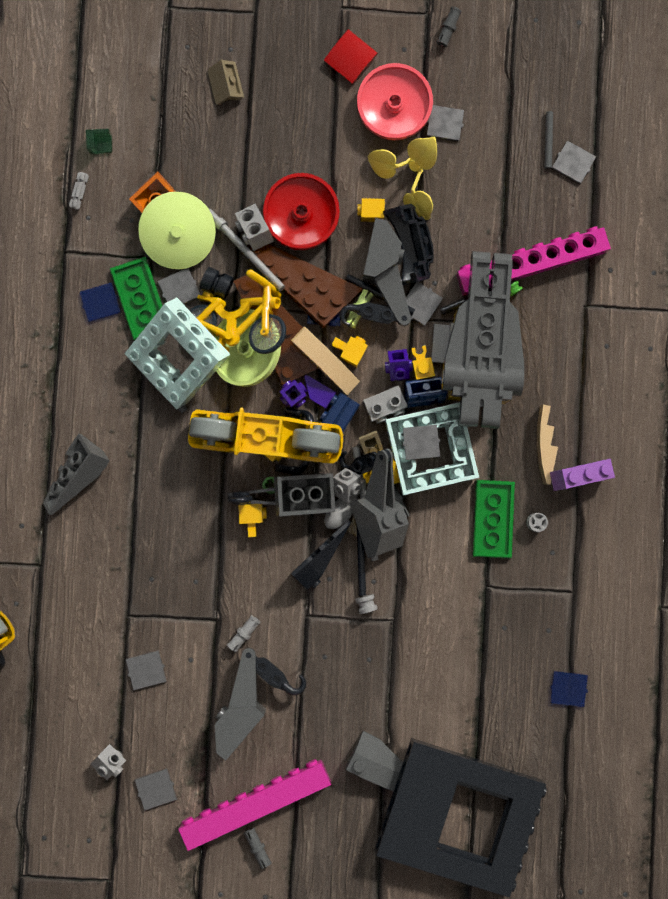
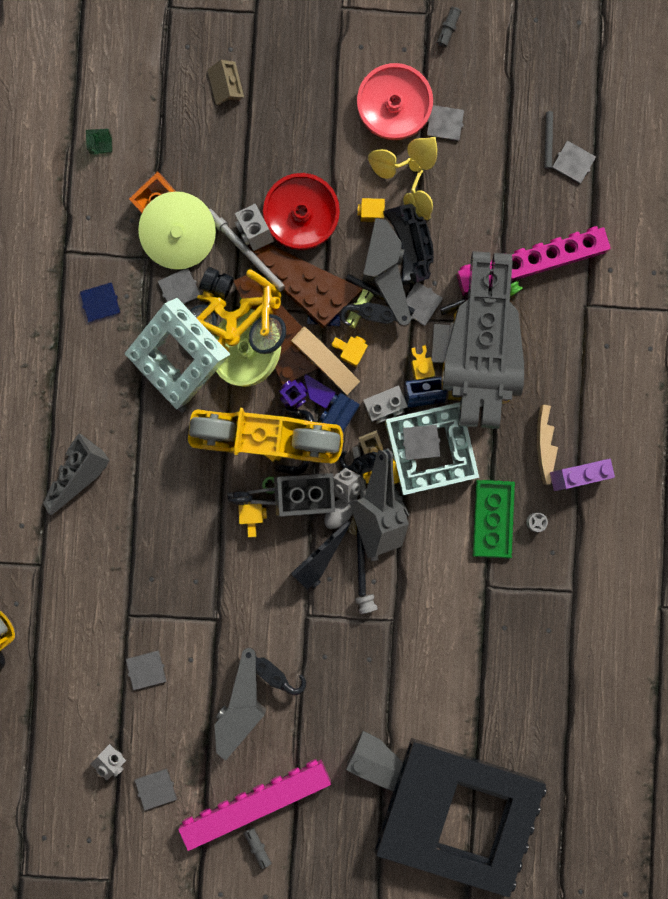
(78, 190): light grey axle -> none
(137, 293): green tile -> none
(243, 633): light grey pin -> none
(350, 56): red slope -> none
(398, 365): dark purple brick -> none
(569, 688): clear blue piece -> none

